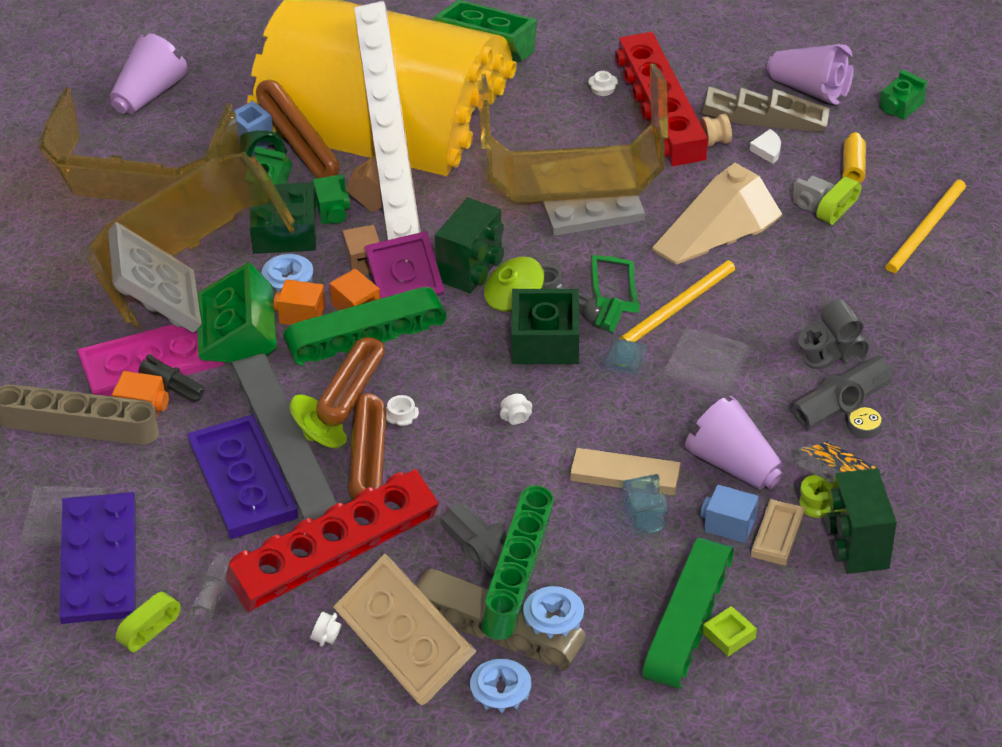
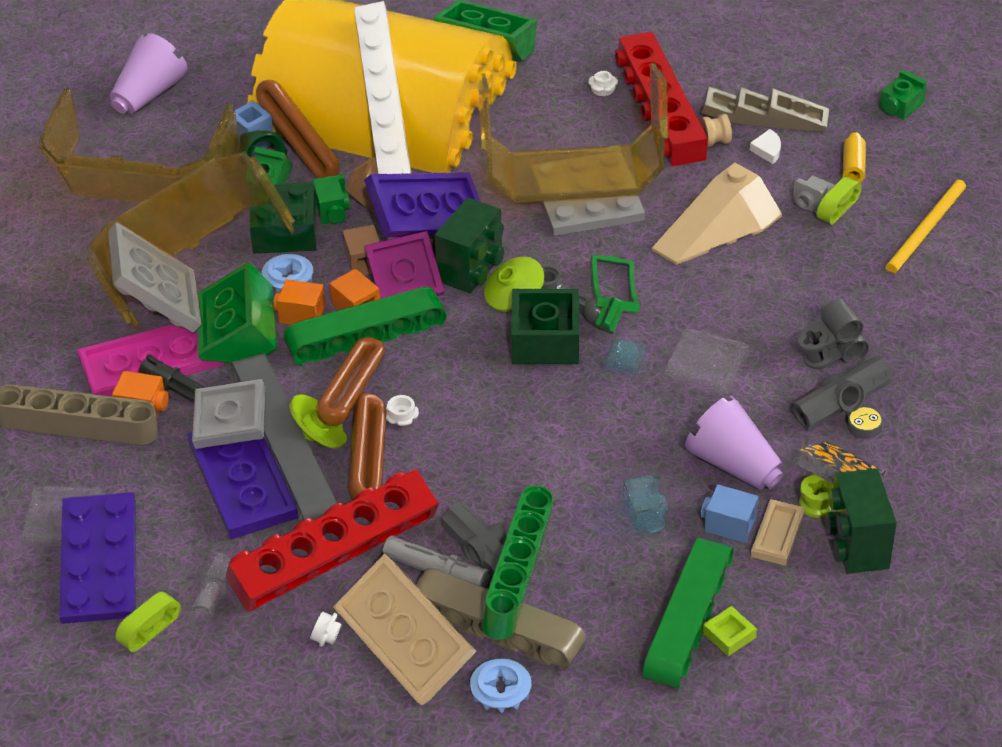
(228, 413): none -> light grey plate
(417, 200): none -> dark purple plate
(424, 559): none -> light grey pin
(515, 409): white plate -> none
(550, 600): light blue gear -> none
(614, 468): tan tile -> none
(679, 302): yellow axle -> none
(814, 70): lavender cone -> none

